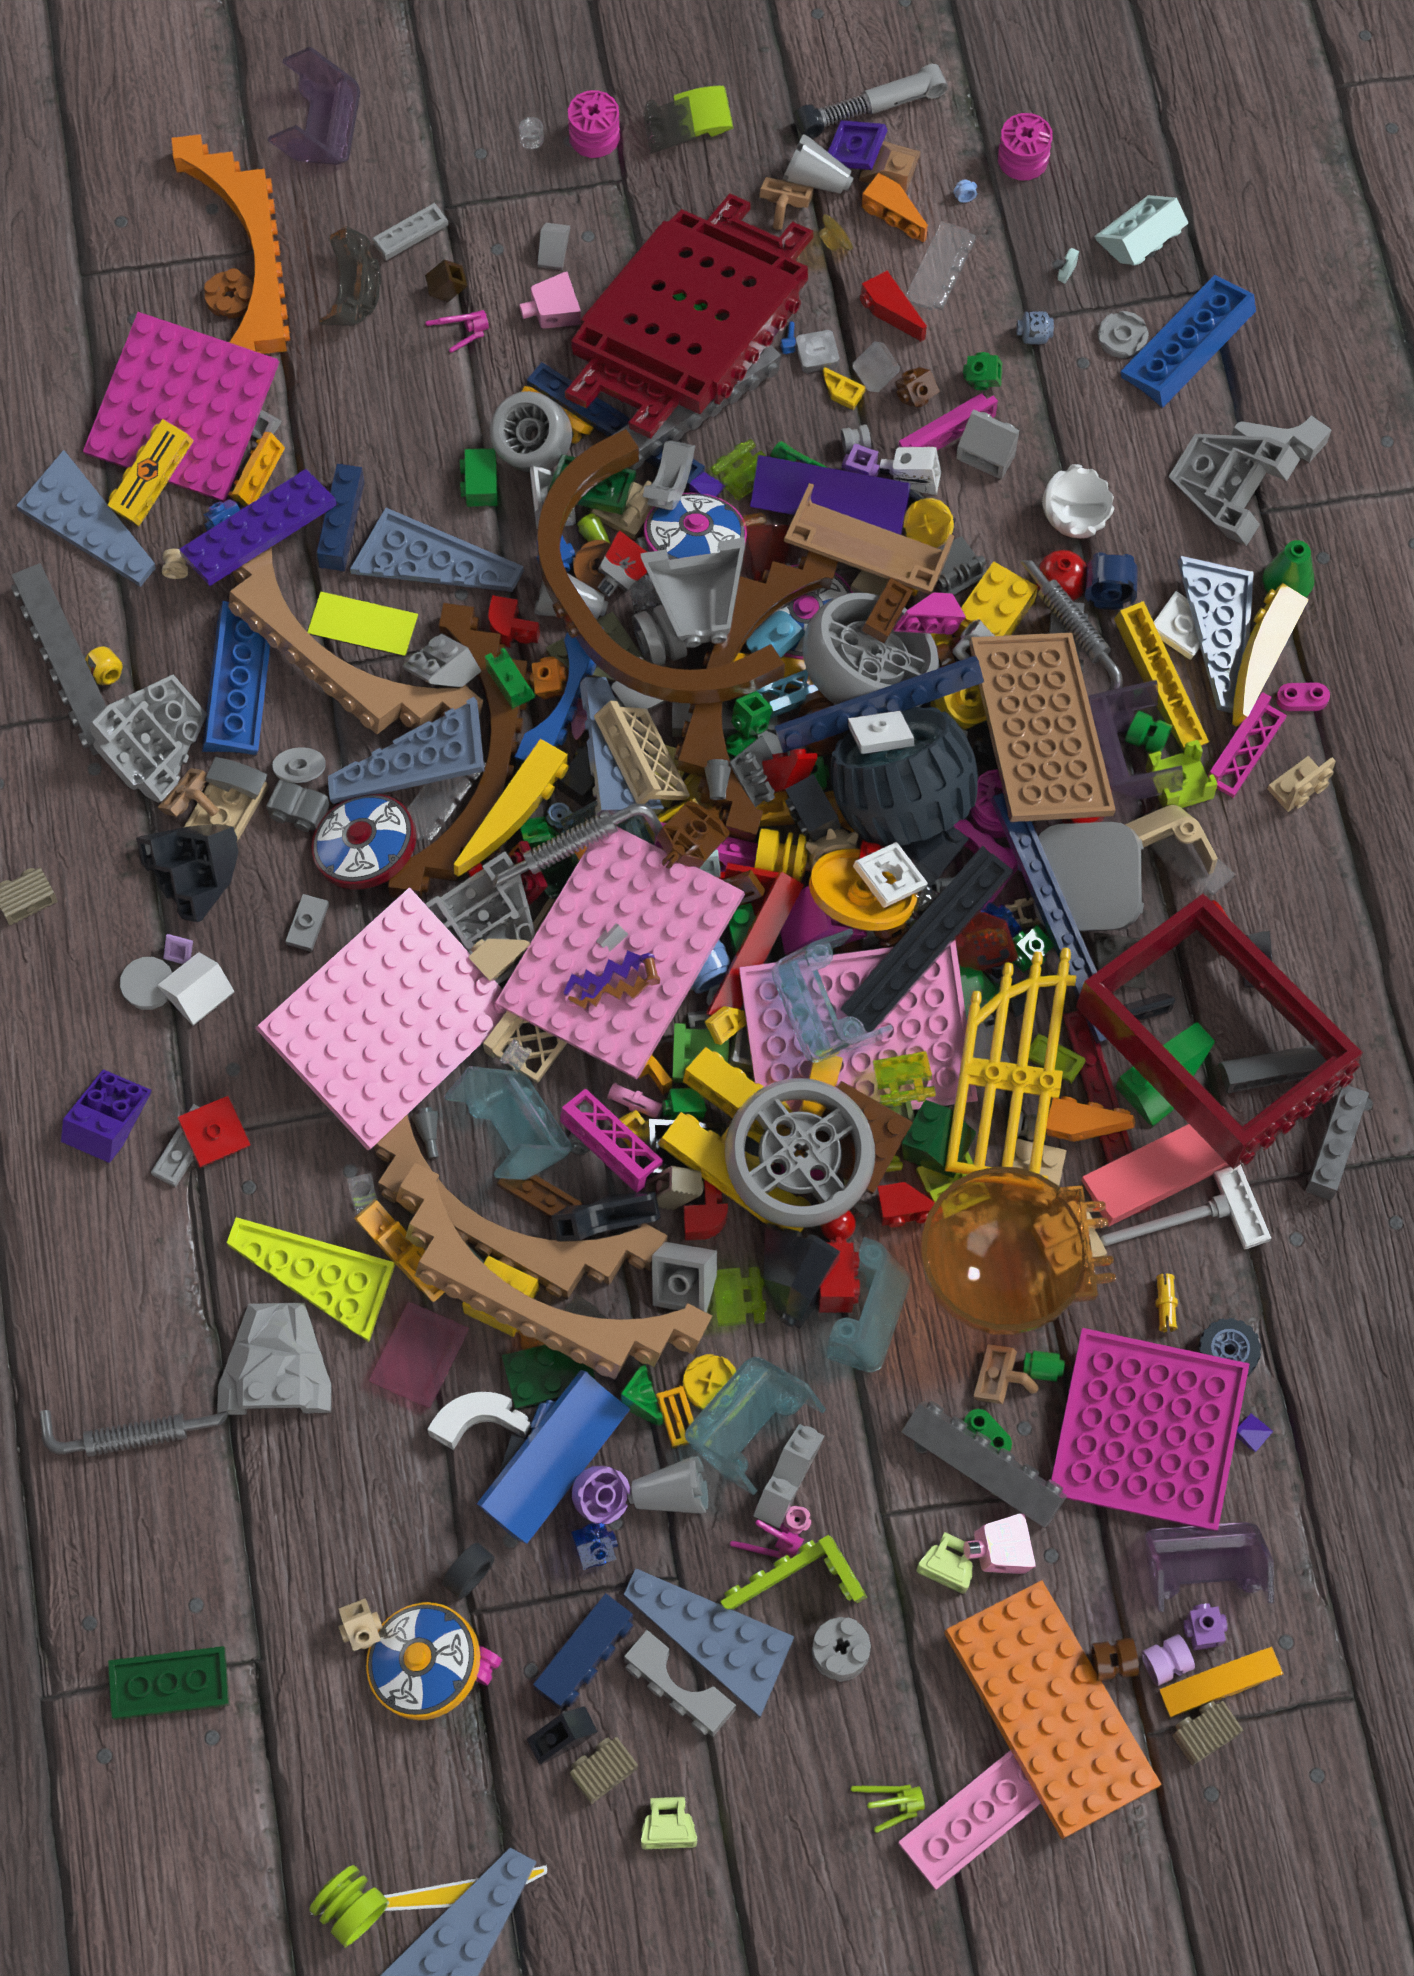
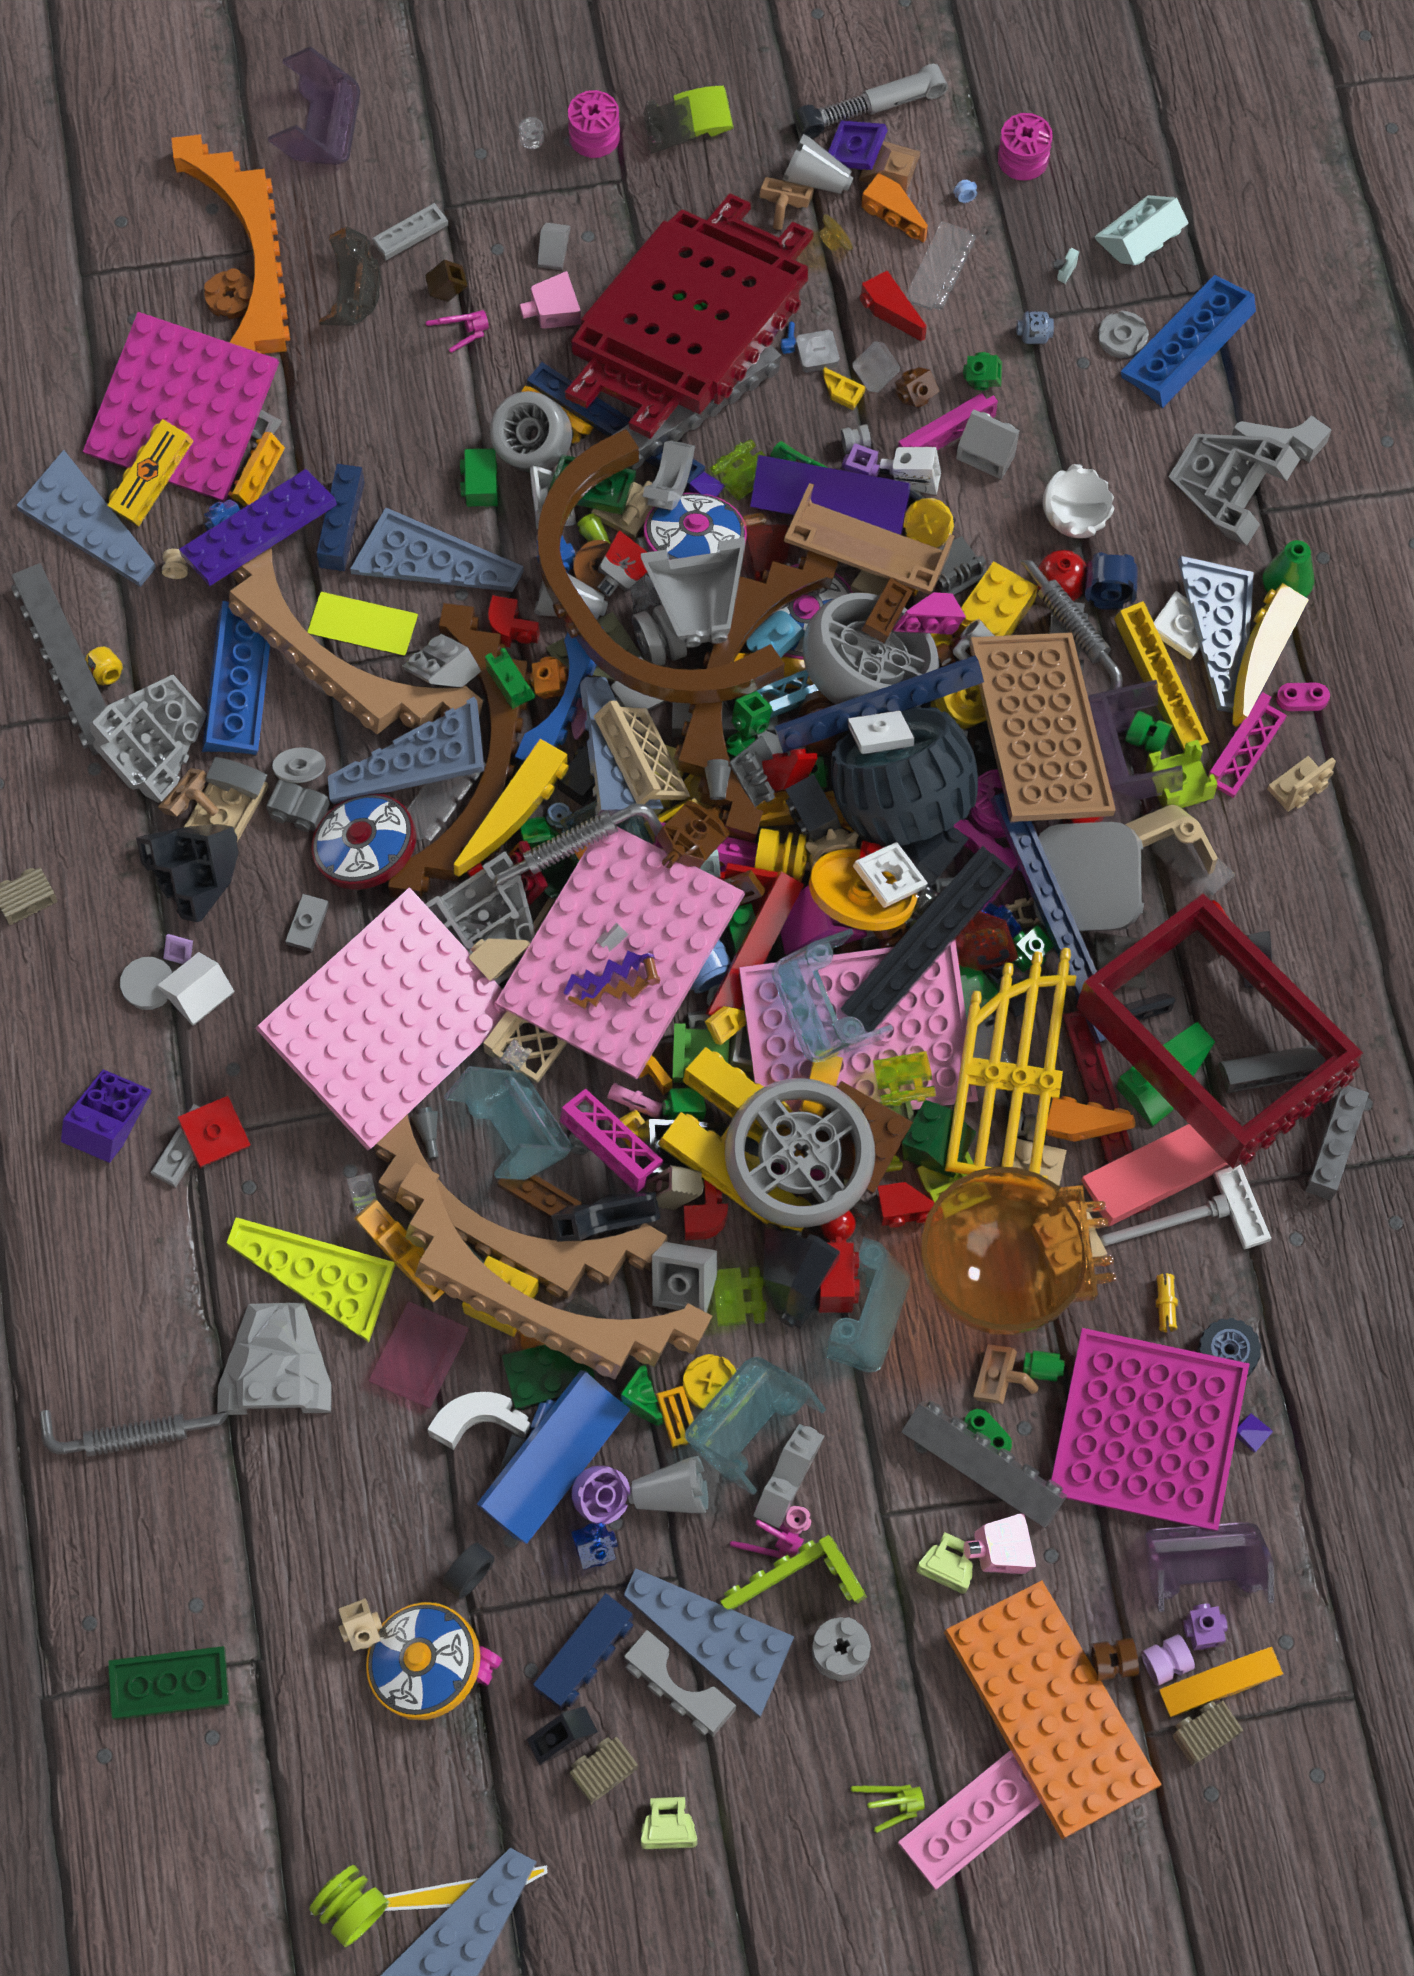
(1066, 1059): lime tile -> none

